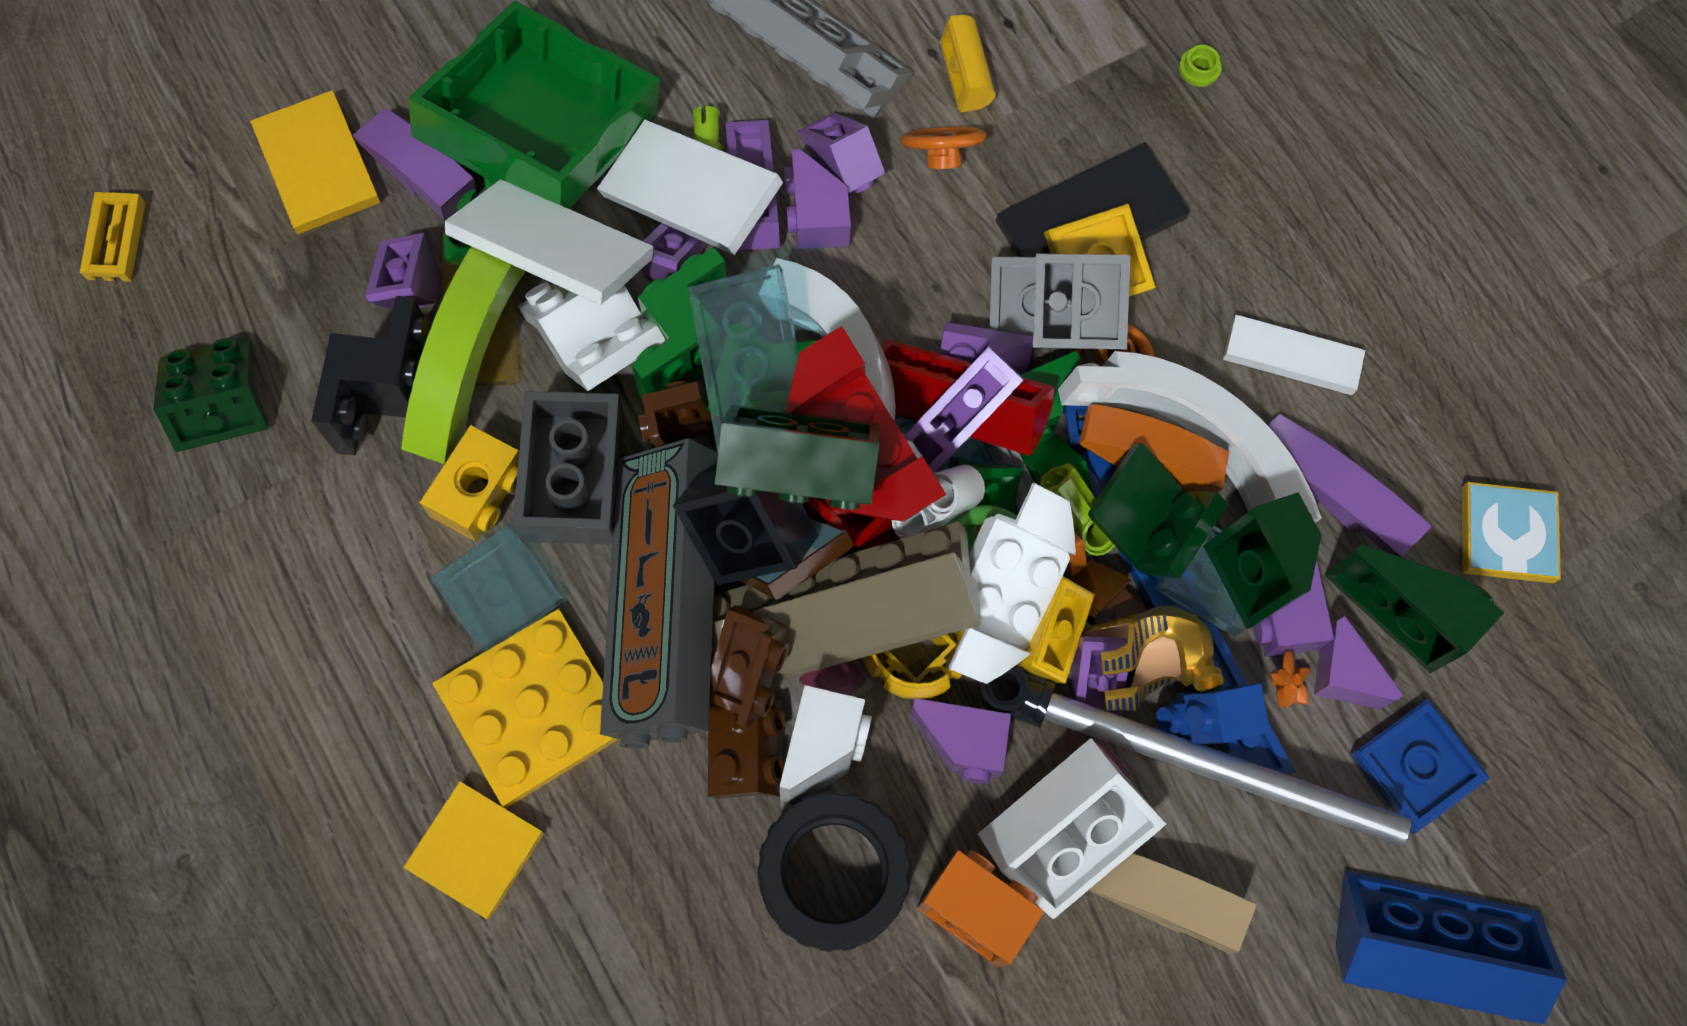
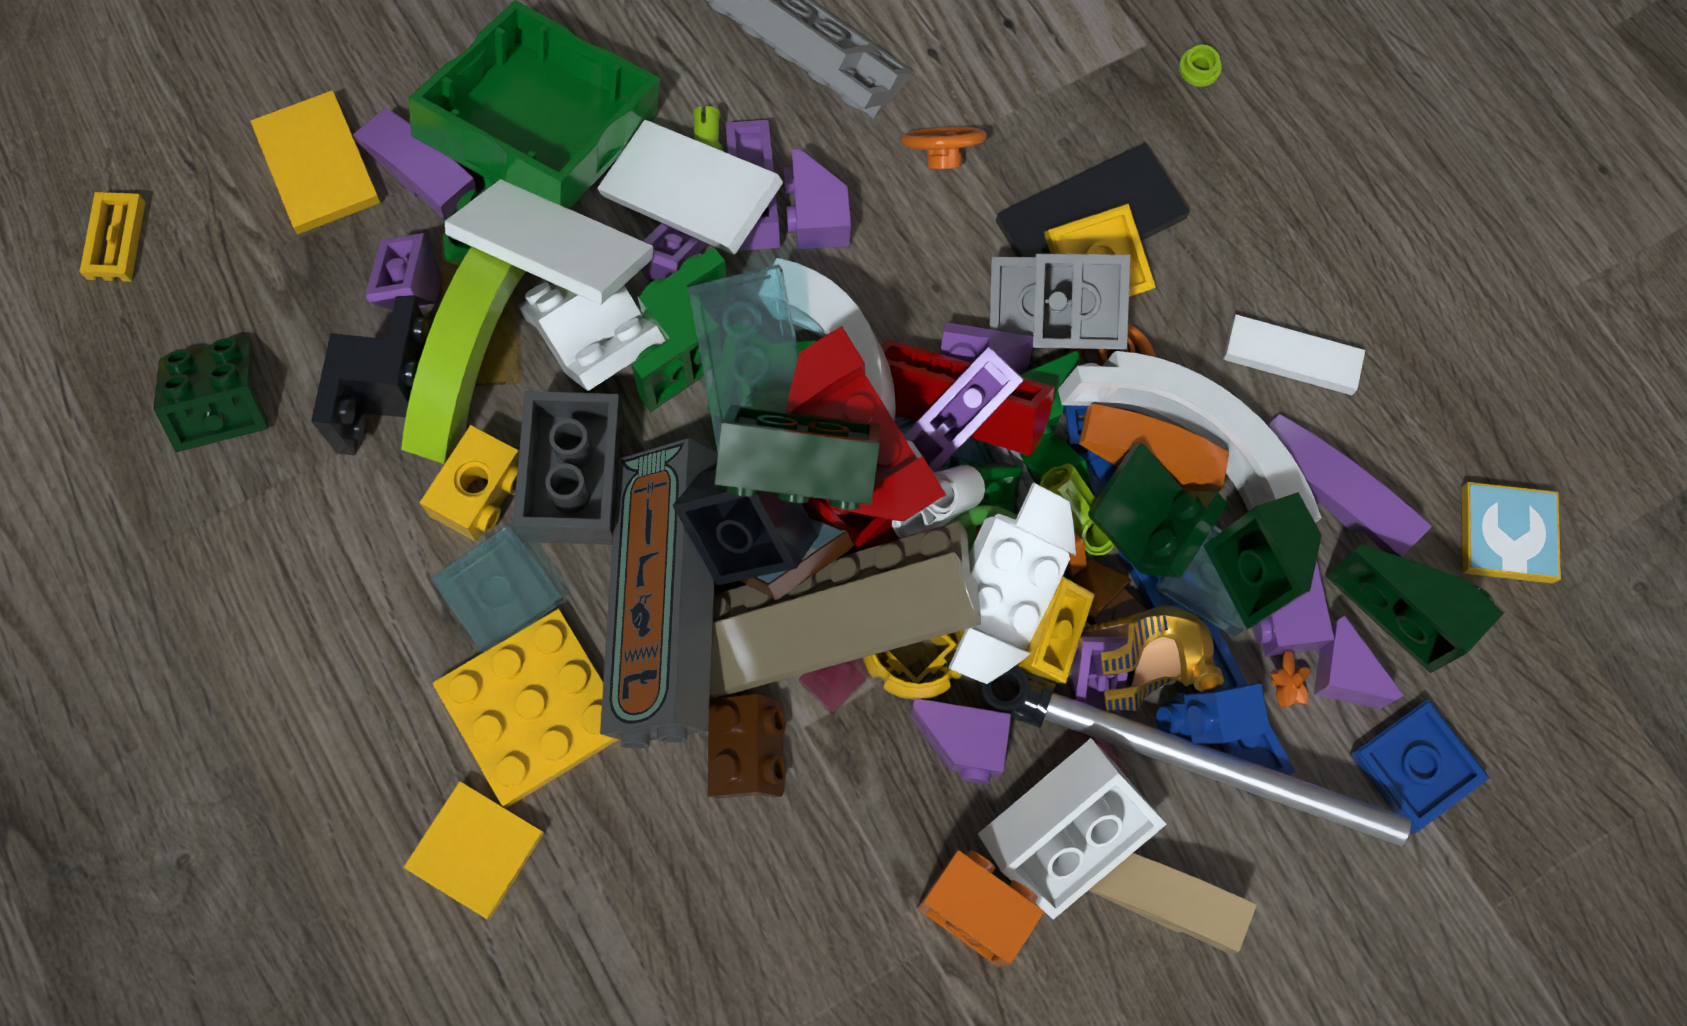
(675, 414): reddish brown bracket -> none
(745, 664): reddish brown bracket -> none
(823, 743): white slope -> none
(844, 150): medium lavender slope -> none
(846, 811): black tyre -> none
(966, 64): yellow brick -> none
(1447, 948): blue slope -> none

